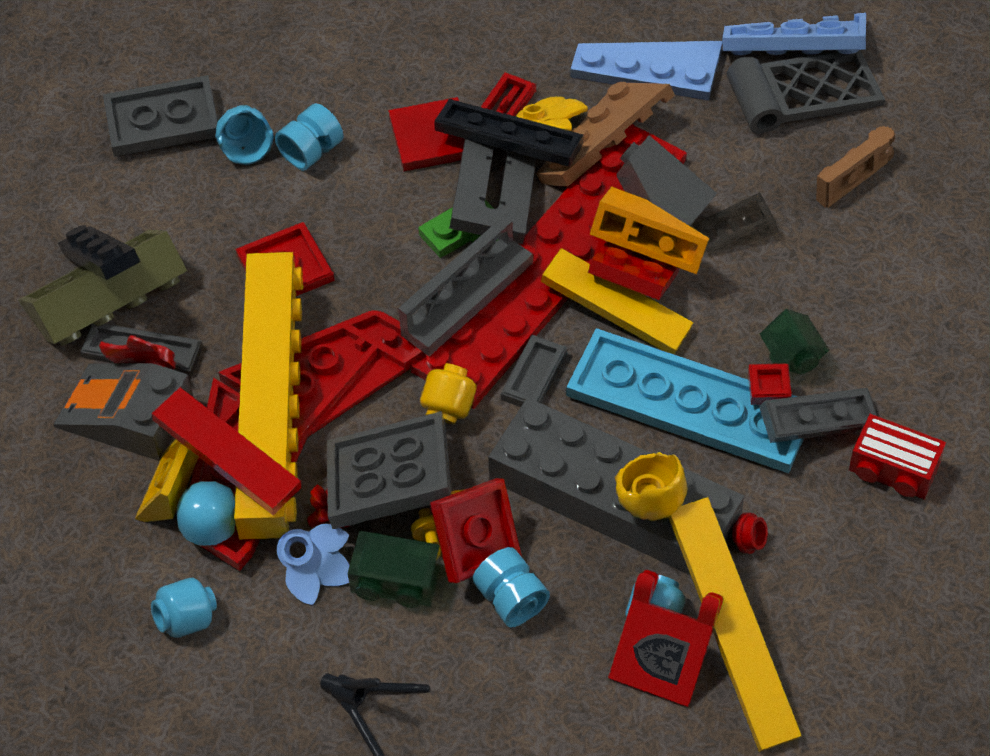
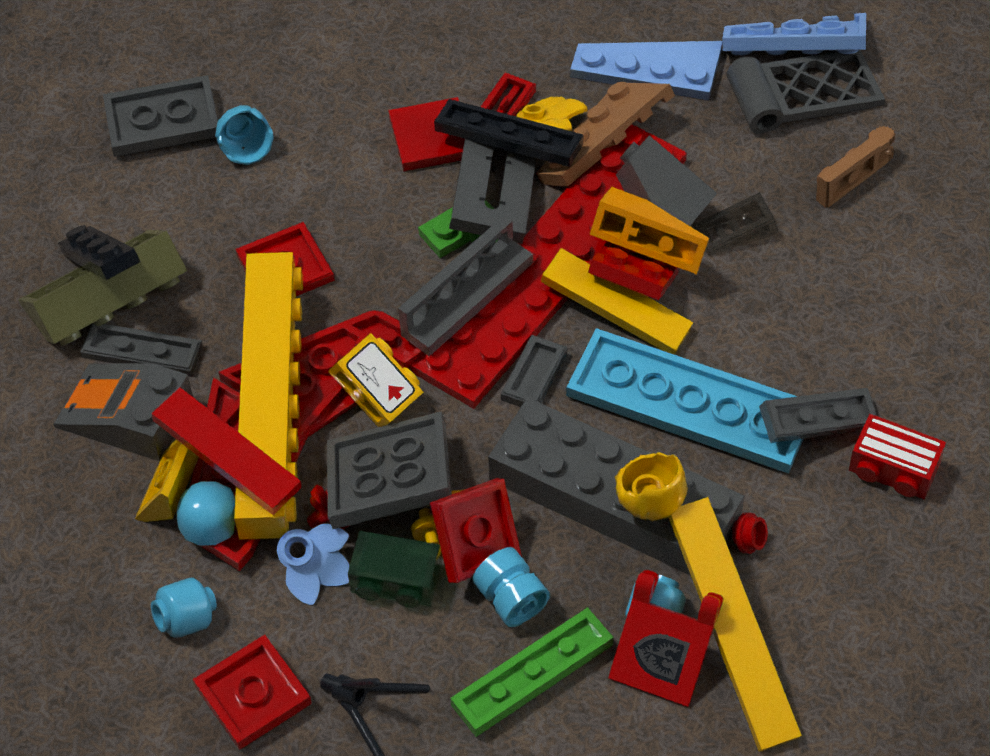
(139, 351): red plate -> none
(252, 691): none -> red plate
(308, 137): medium azure wheel -> none
(376, 380): none -> brick
(448, 392): yellow head -> none
(531, 672): none -> bright green plate
(768, 382): red tile -> none
(794, 342): clear green brick -> none

